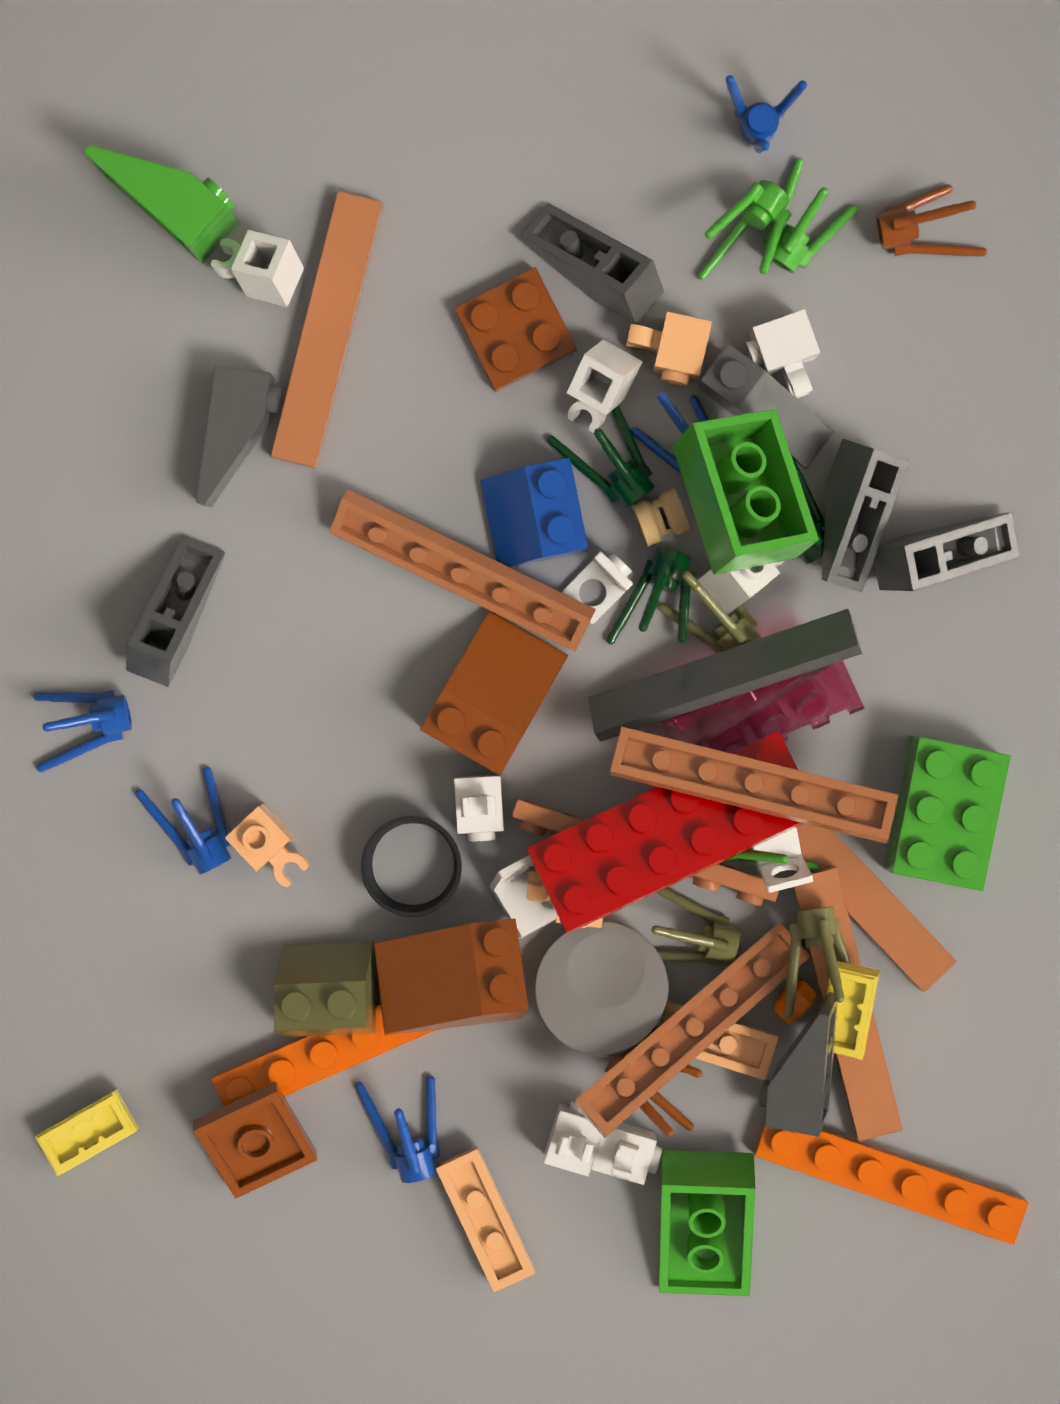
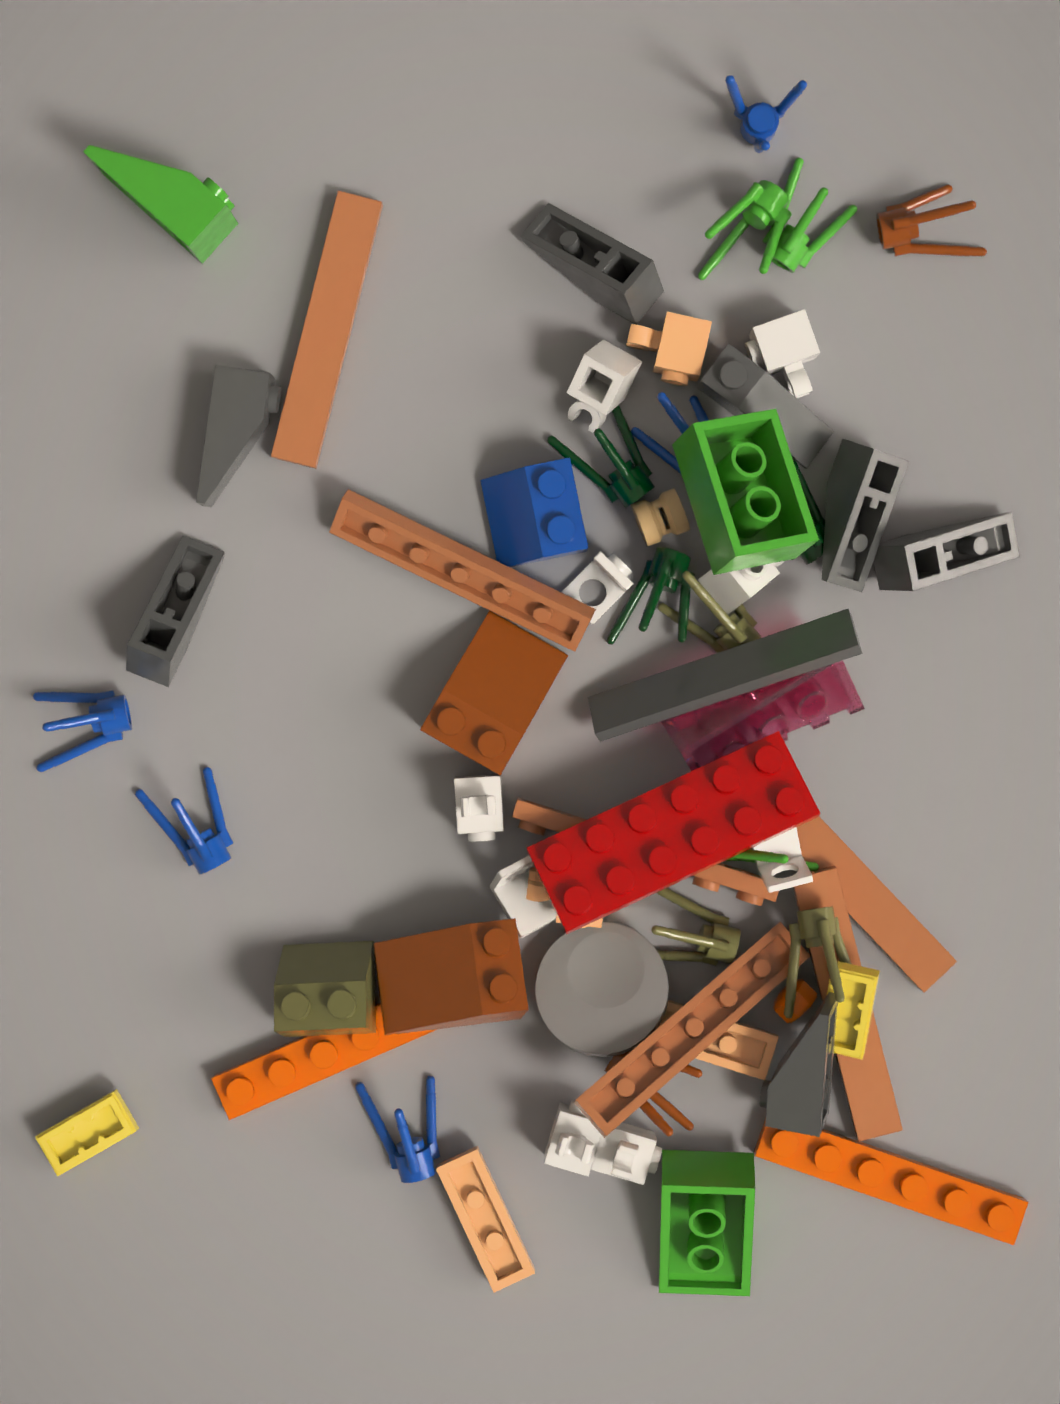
(255, 1140): dark orange plate -> none
(262, 266): white brick -> none
(263, 840): light nougat brick -> none
(388, 903): black tyre -> none
(515, 329): dark orange plate -> none
(754, 785): nougat plate -> none
(947, 813): bright green brick -> none

